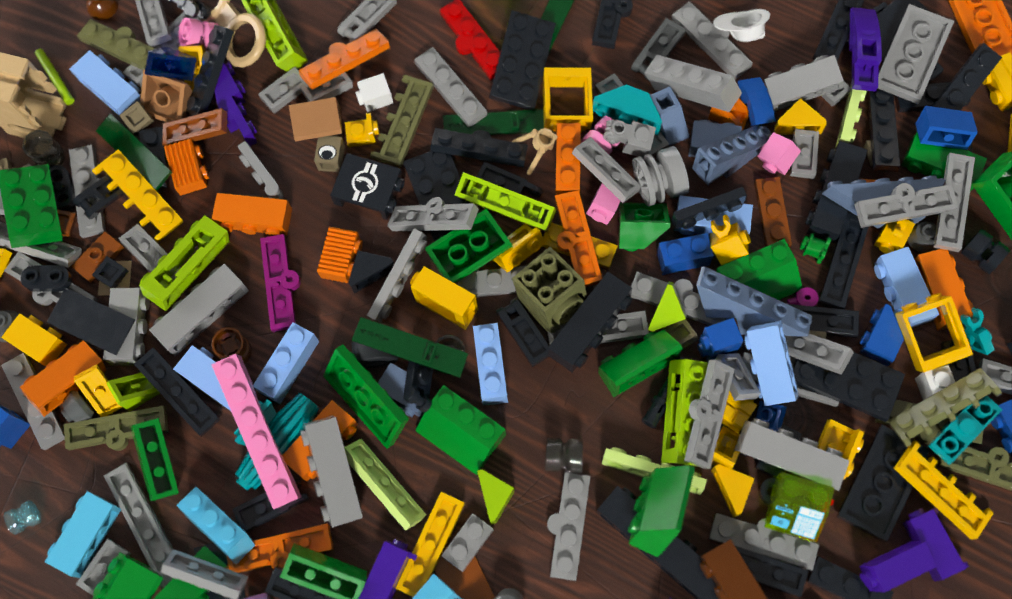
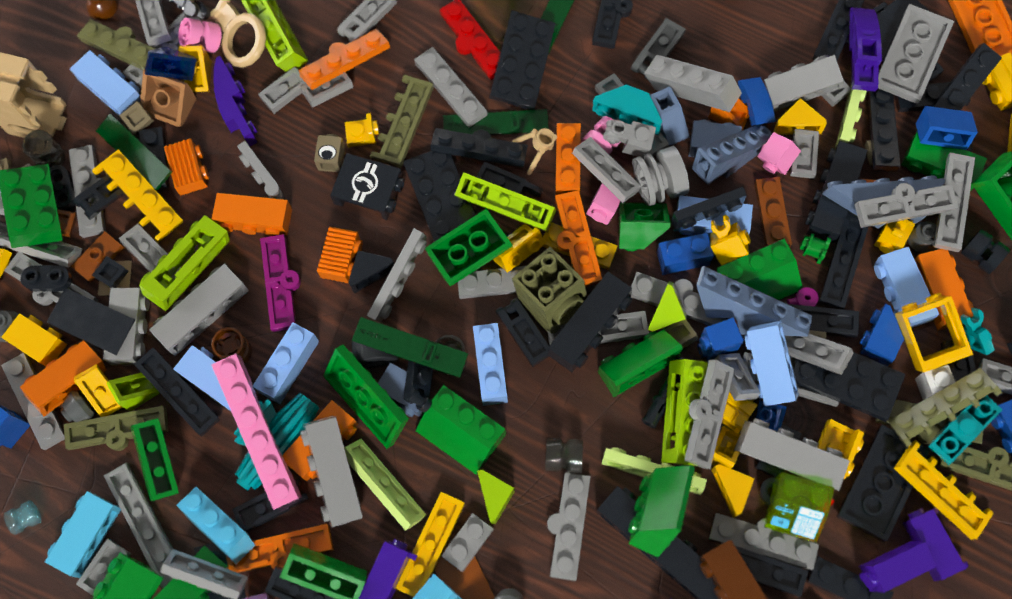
(53, 75): lime bar -> none
(195, 127): dark orange plate -> none
(210, 70): black plate -> none
(316, 119): medium nougat slope -> none
(374, 93): white brick -> none
(433, 216): light grey hinge -> none
(444, 297): yellow window -> none
(568, 78): yellow window -> none
(712, 40): light grey hinge -> none
(744, 25): white piece -> none

